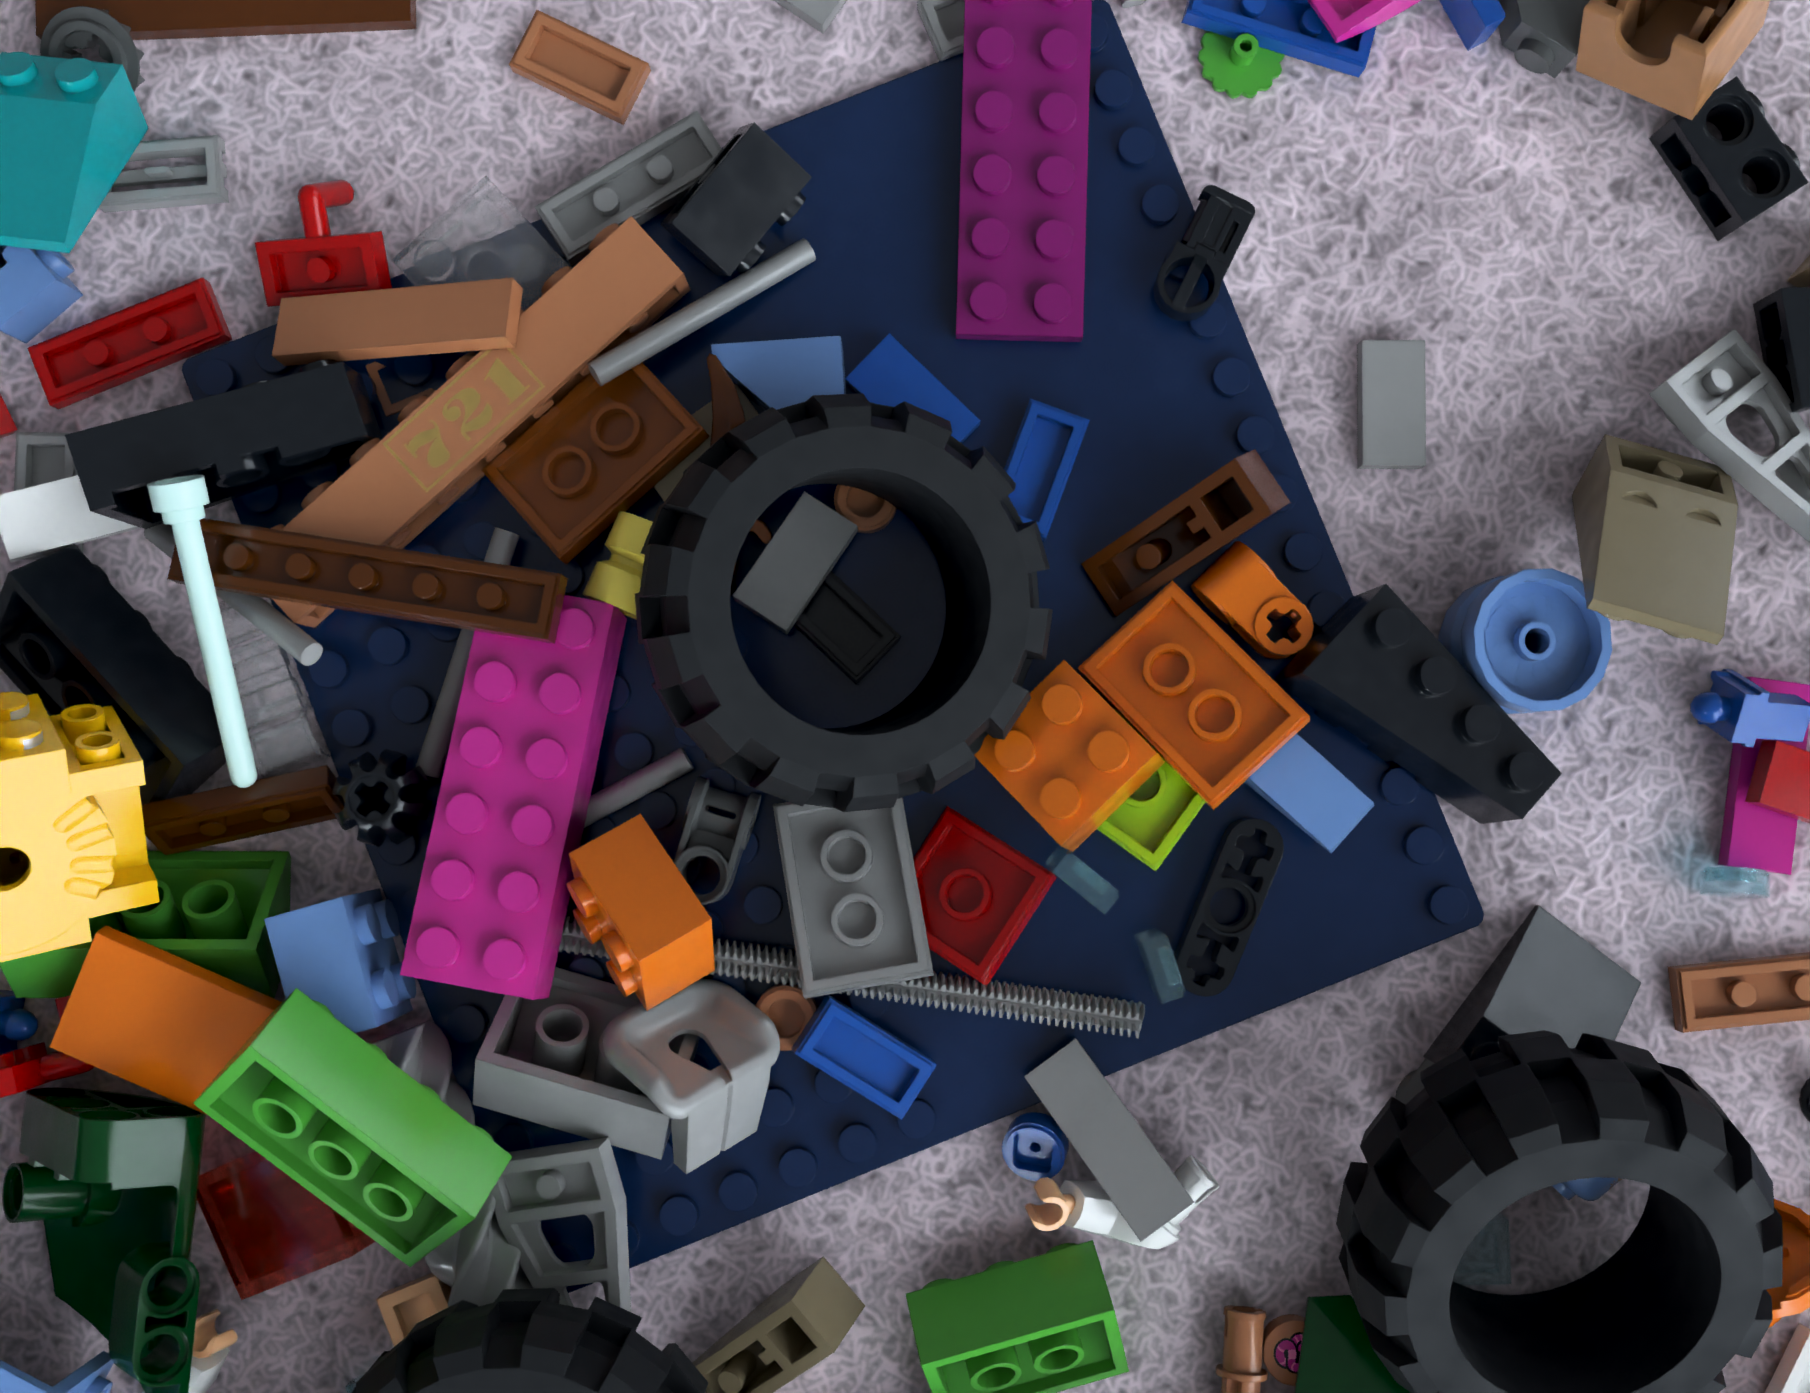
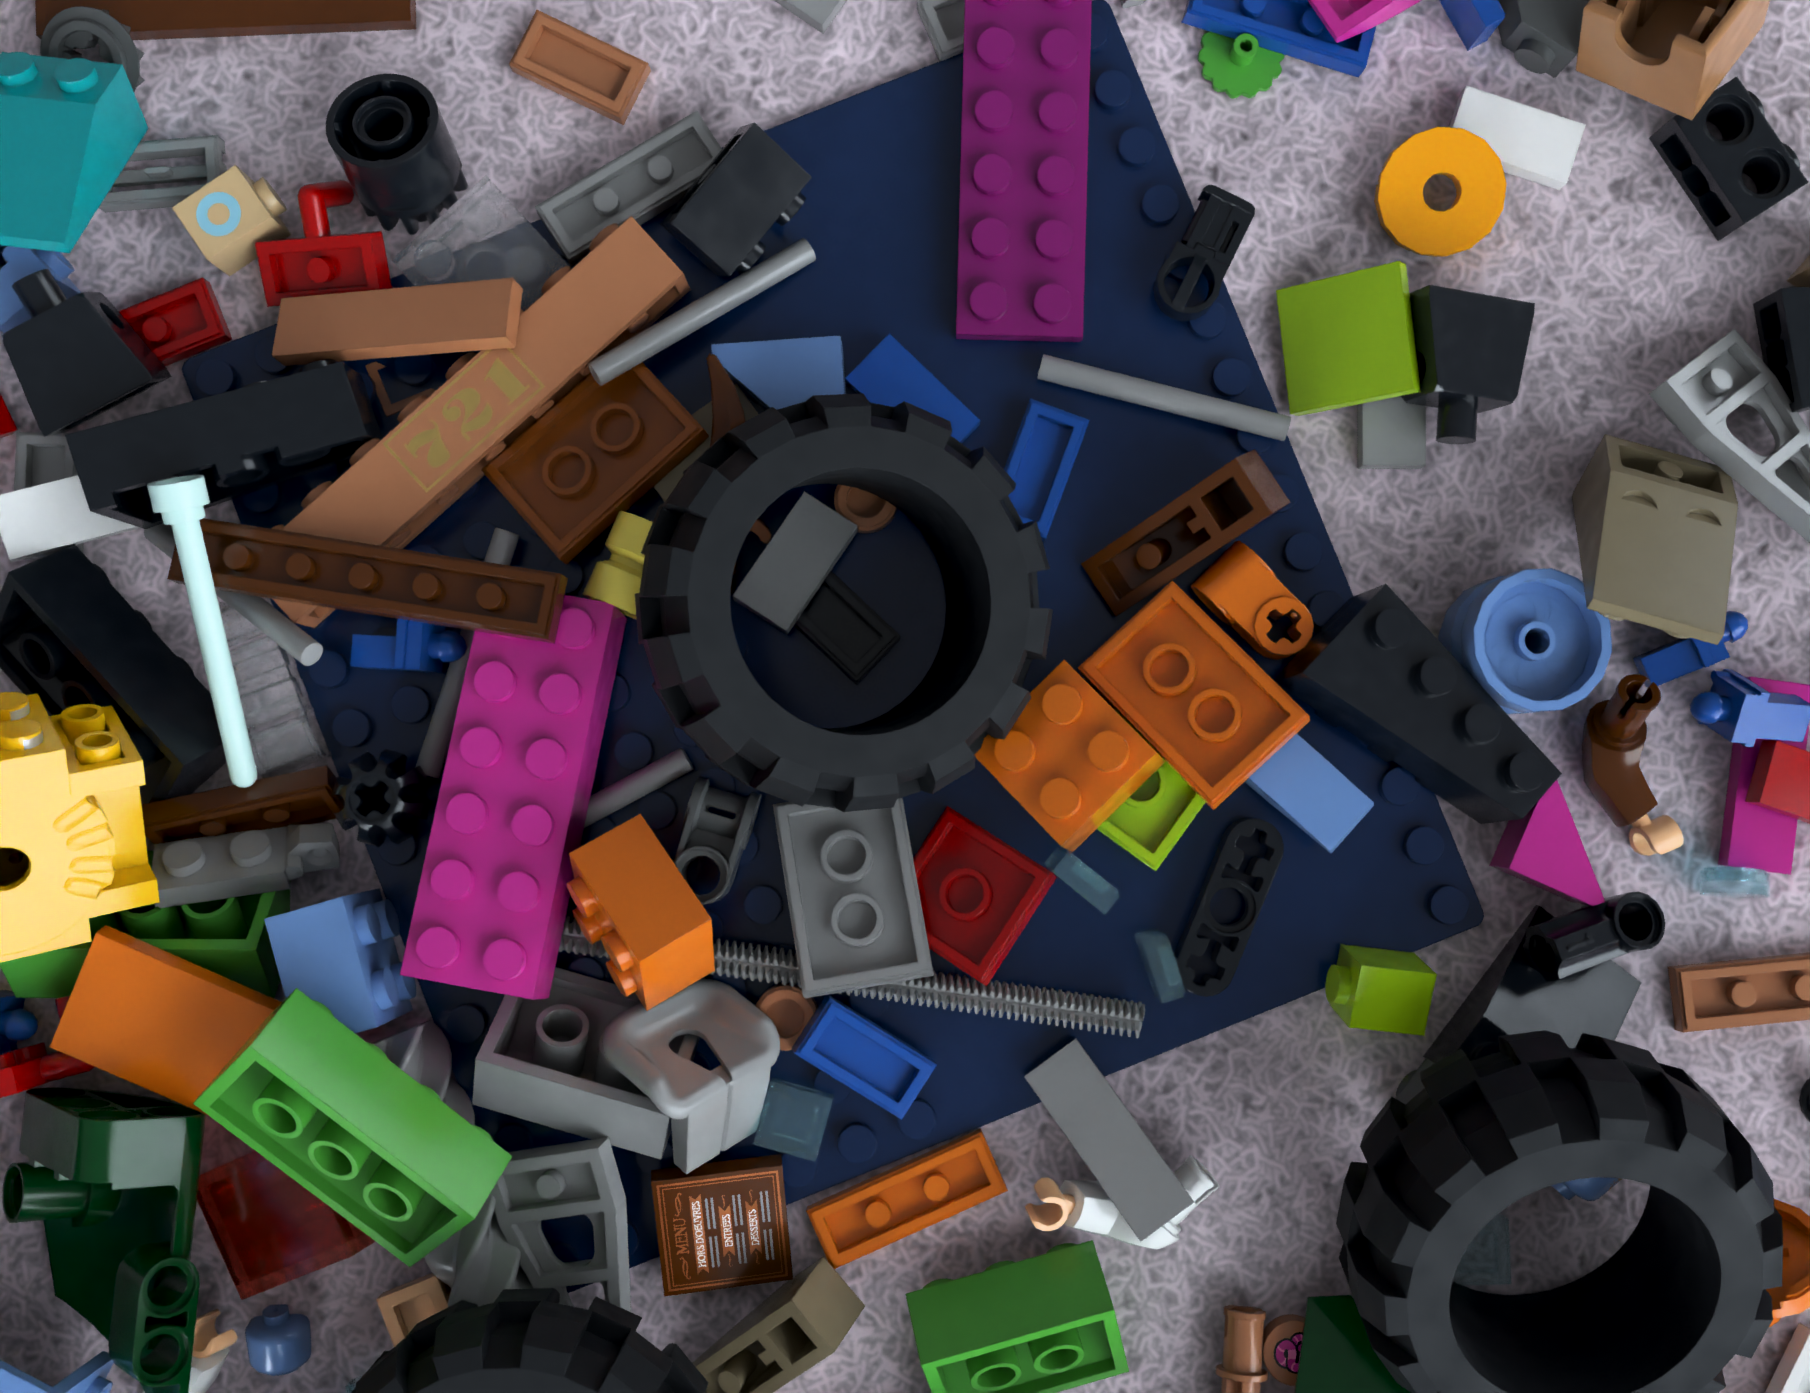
(76, 355): none -> black torso
(232, 216): none -> tan brick
(241, 862): none -> light grey hinge
(278, 1341): none -> medium blue piece
(395, 150): none -> black gear
(414, 648): none -> blue piece
(722, 1225): none -> reddish brown tile
(793, 1119): none -> clear light blue tile
(906, 1199): none -> orange tile
(1035, 1146): blue tile -> none
(1164, 397): none -> light grey bar
(1348, 339): none -> lime tile
(1381, 989): none -> lime brick
(1467, 355): none -> black torso
(1478, 186): none -> light orange tile
(1523, 137): none -> white tile
(1549, 851): none -> dark pink slope
(1594, 935): none -> black piece
(1611, 769): none -> reddish brown arm
(1688, 654): none -> blue piece

